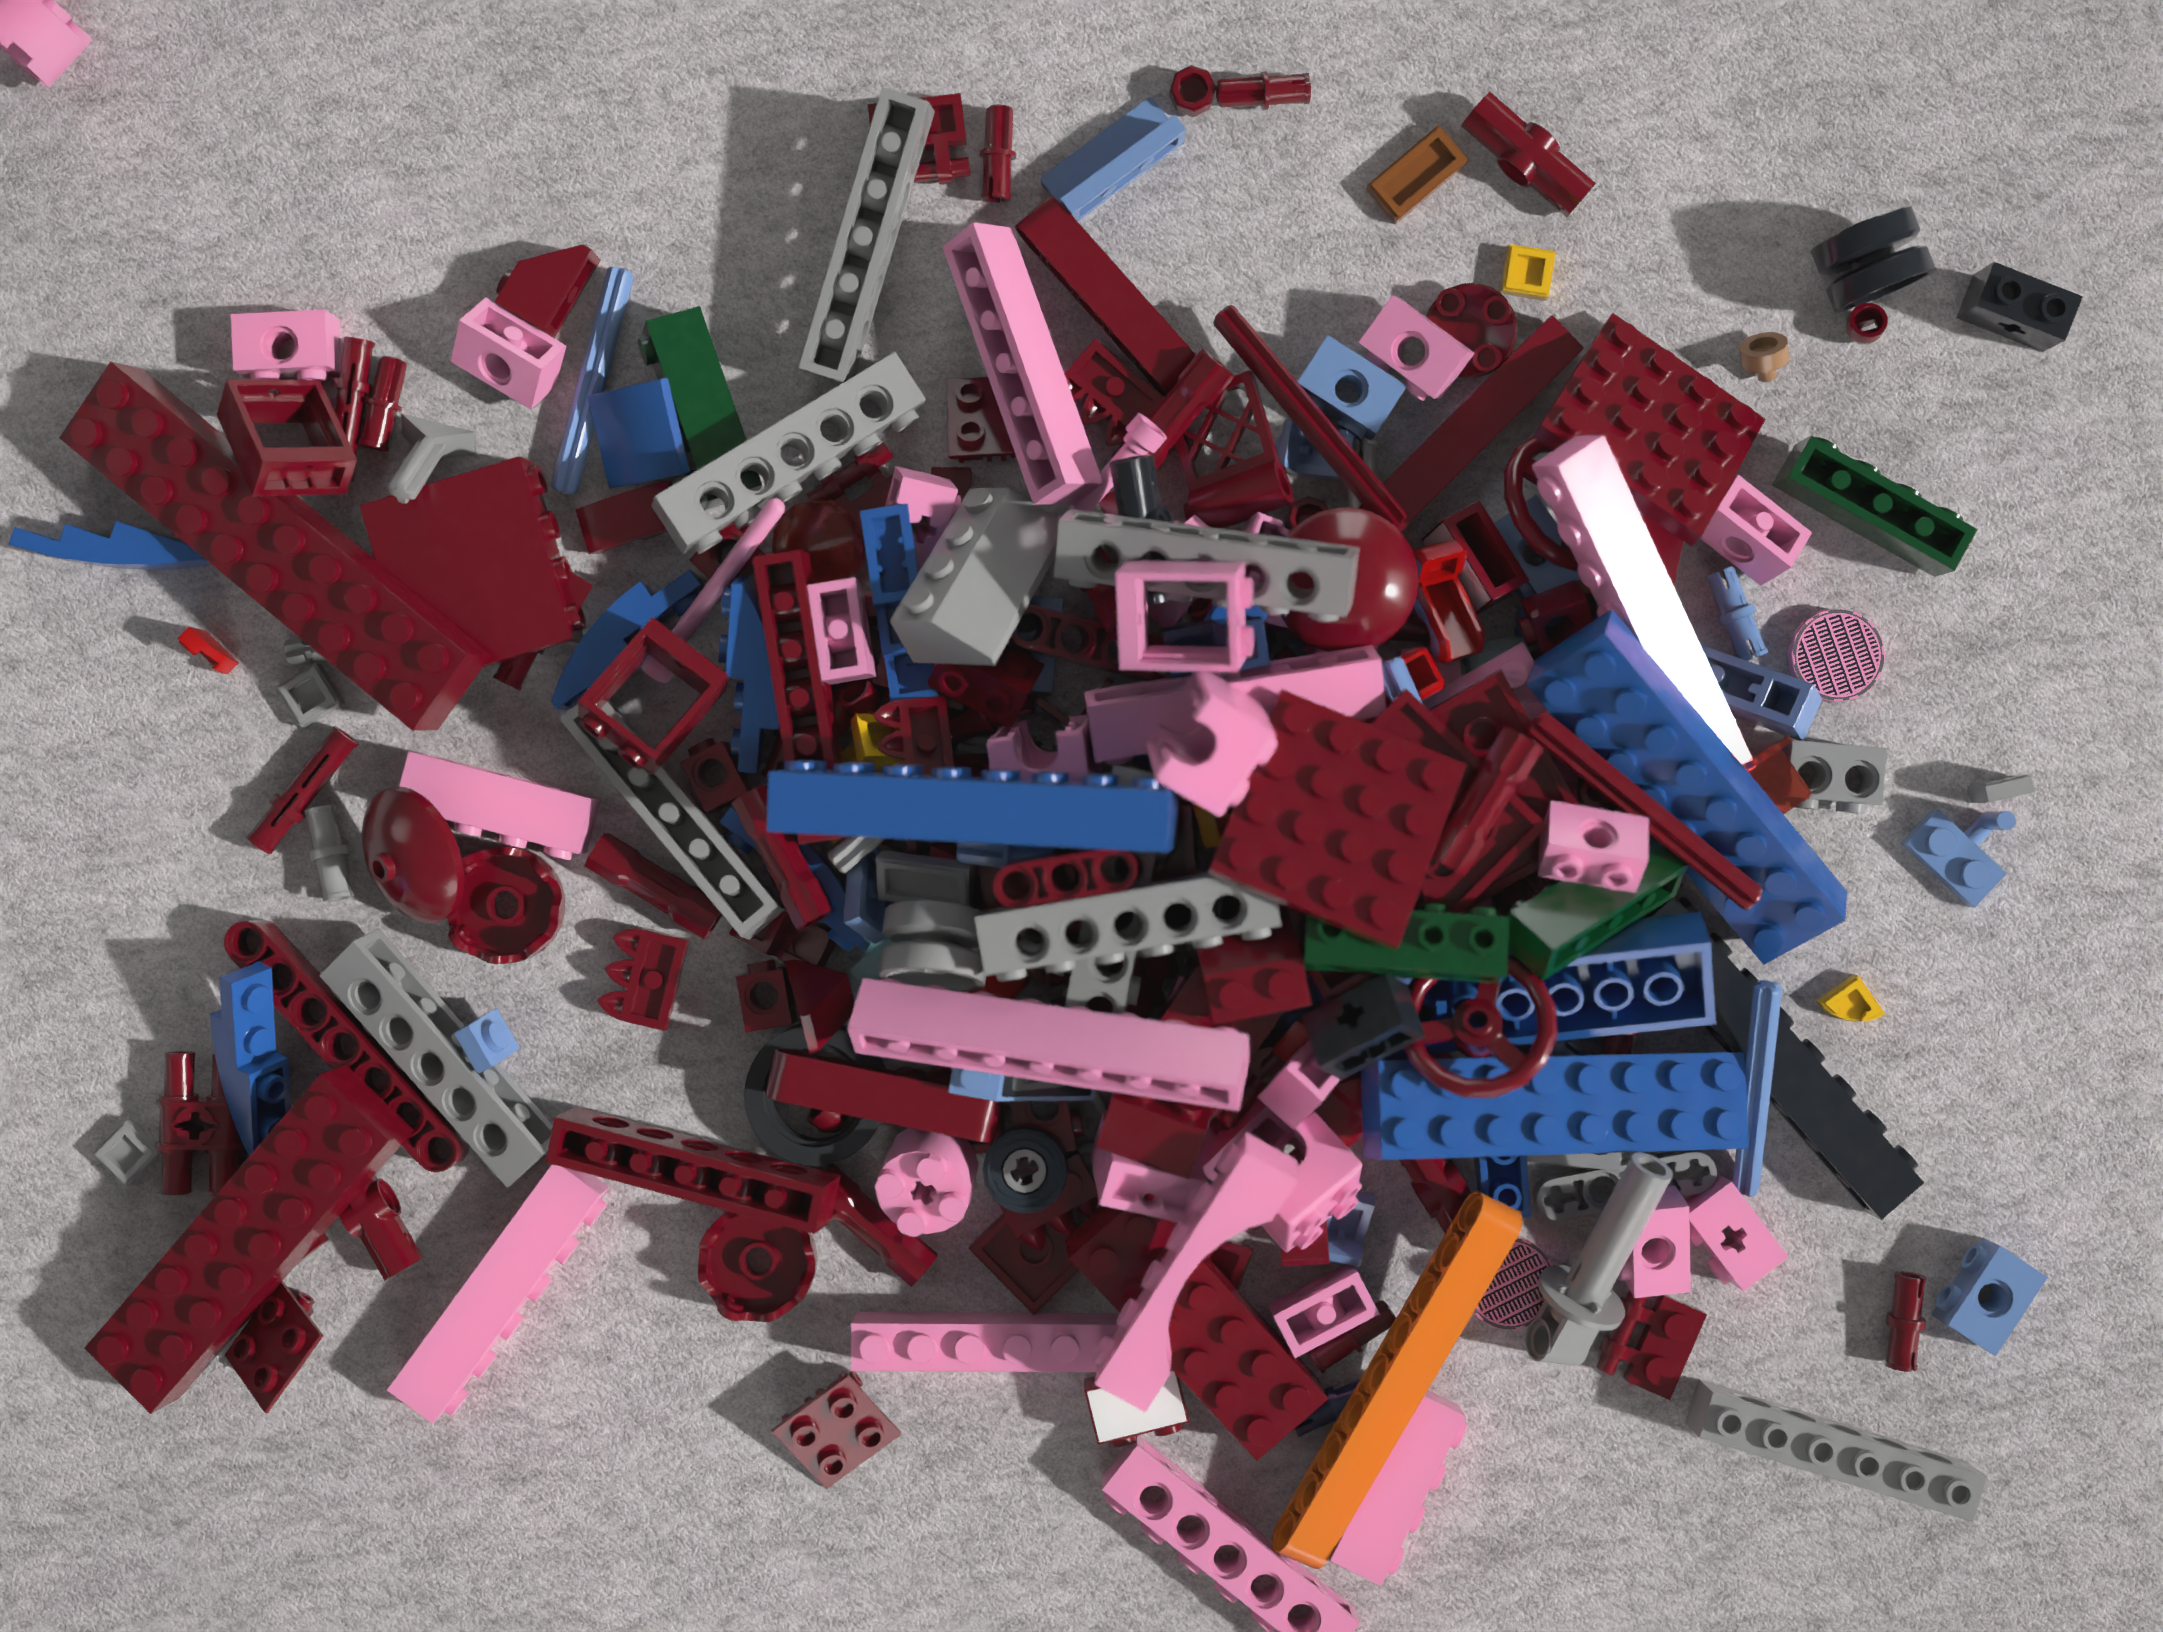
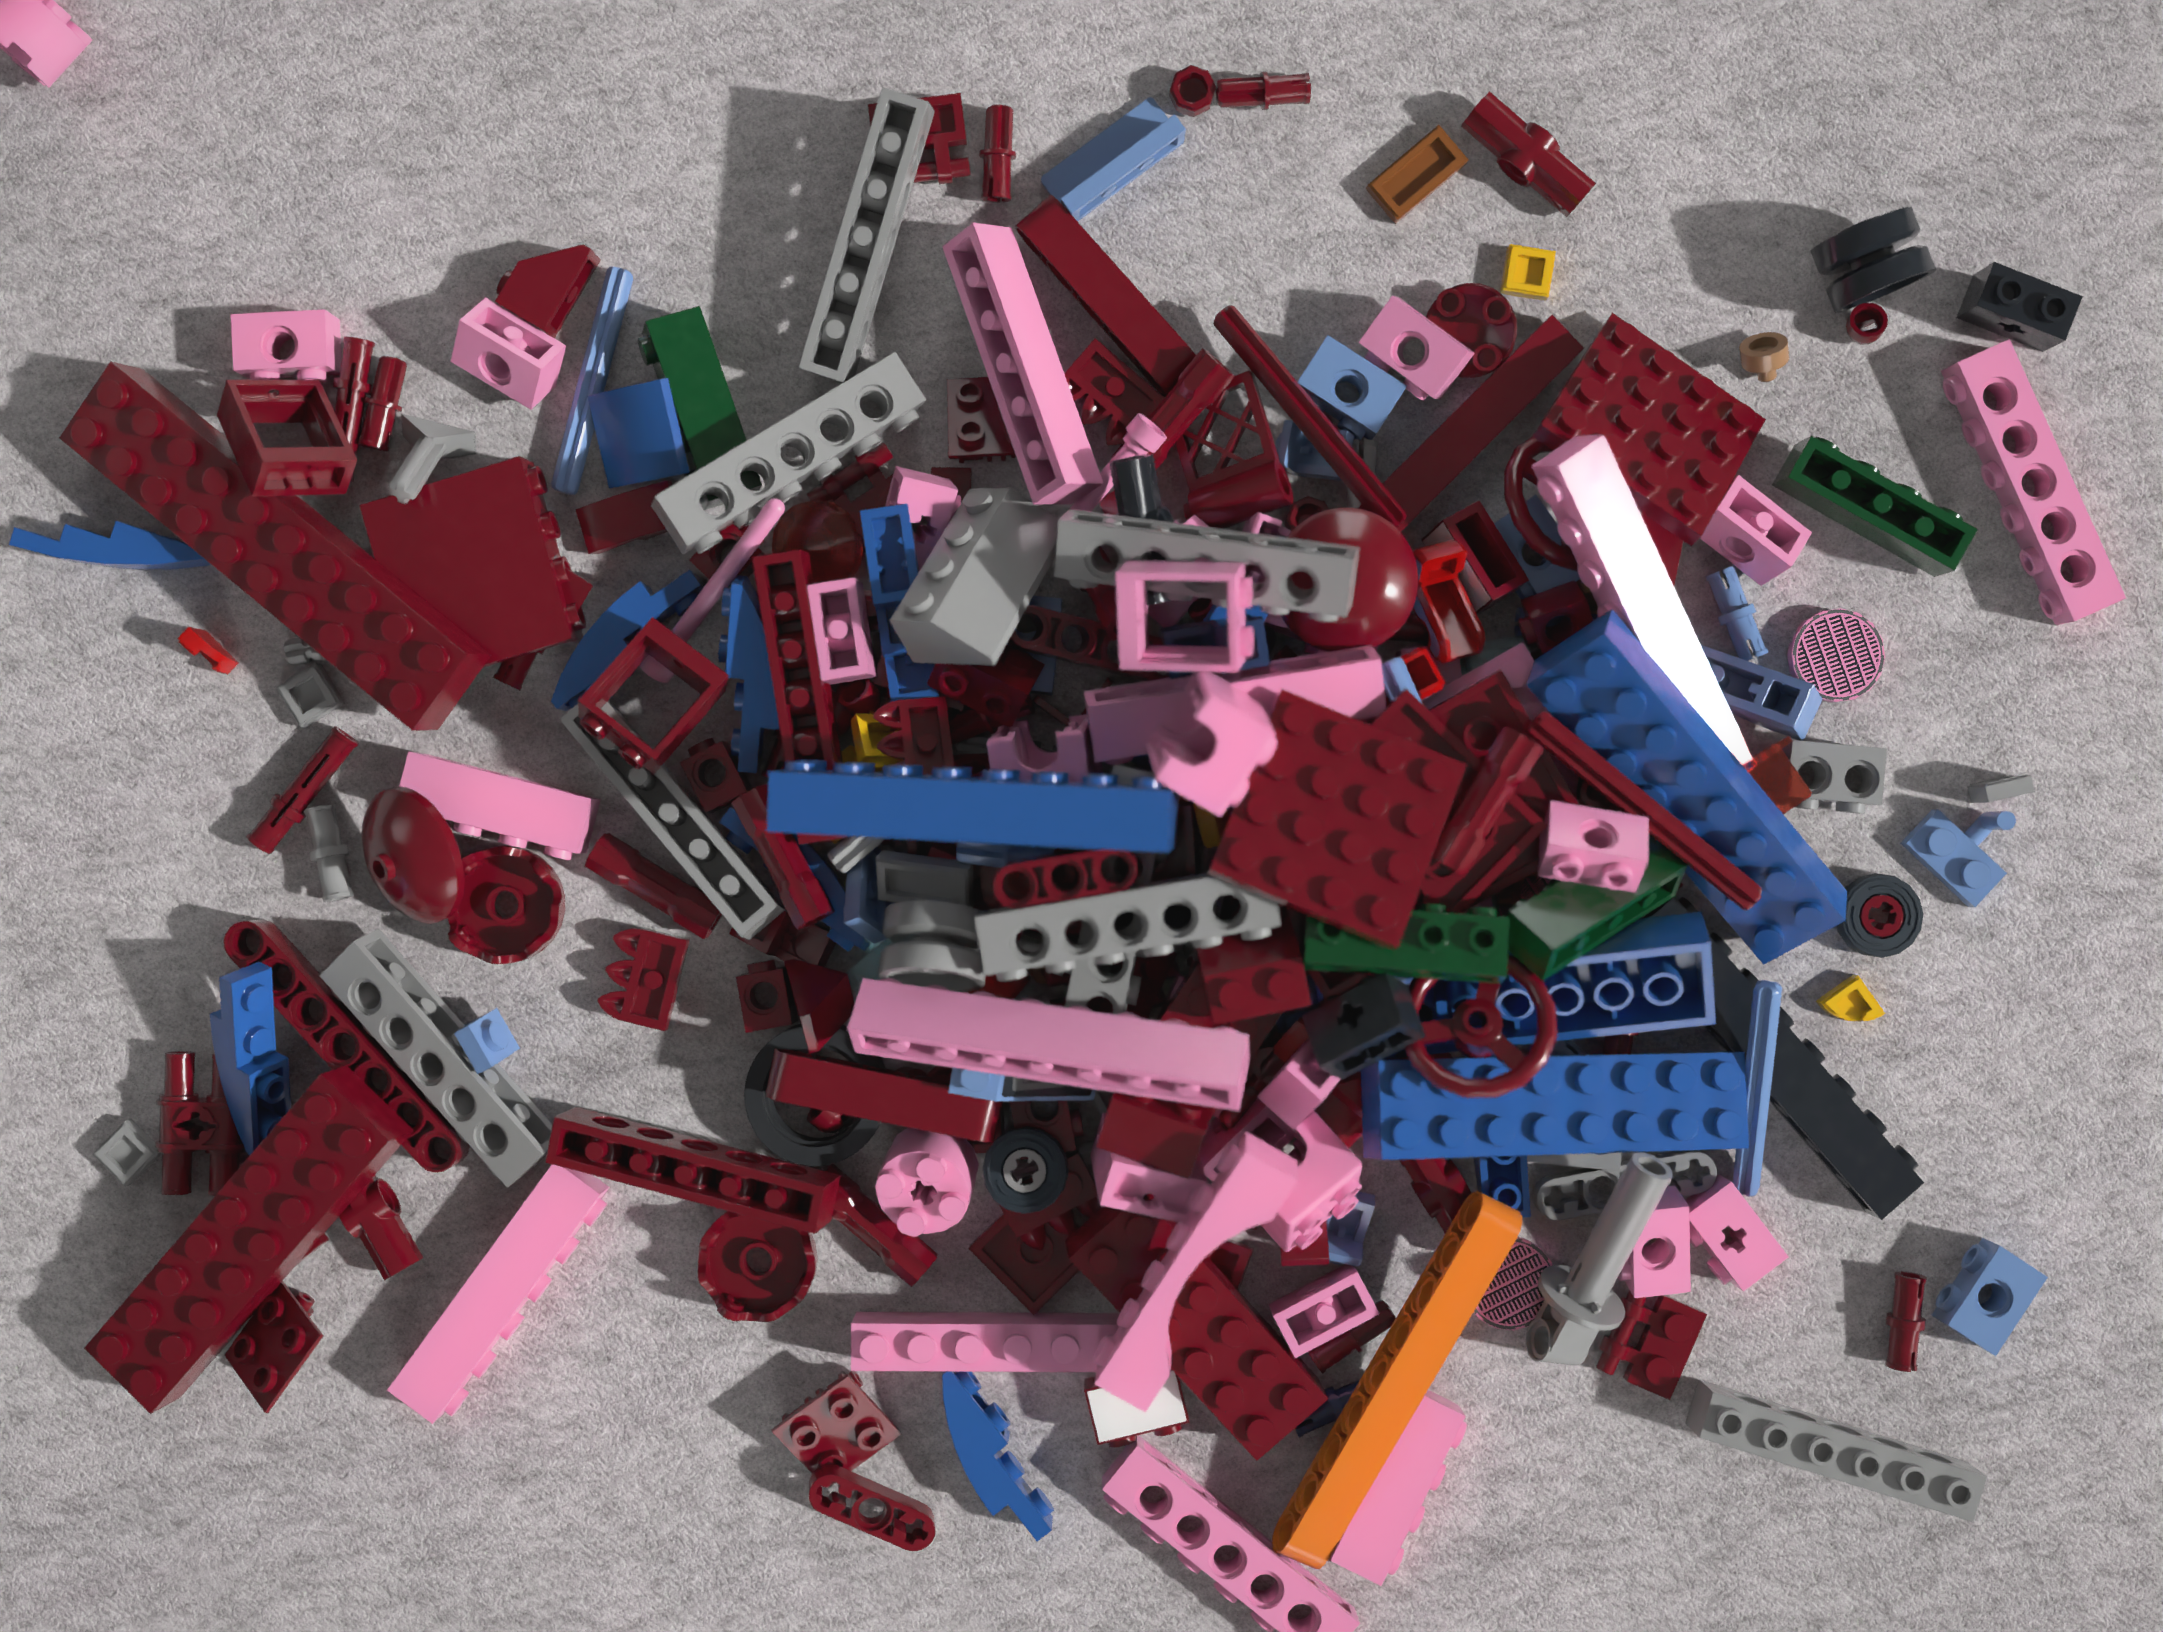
(896, 1534): none -> dark red beam
(978, 1437): none -> blue slope
(1903, 919): none -> black bush
(2055, 494): none -> bright pink brick

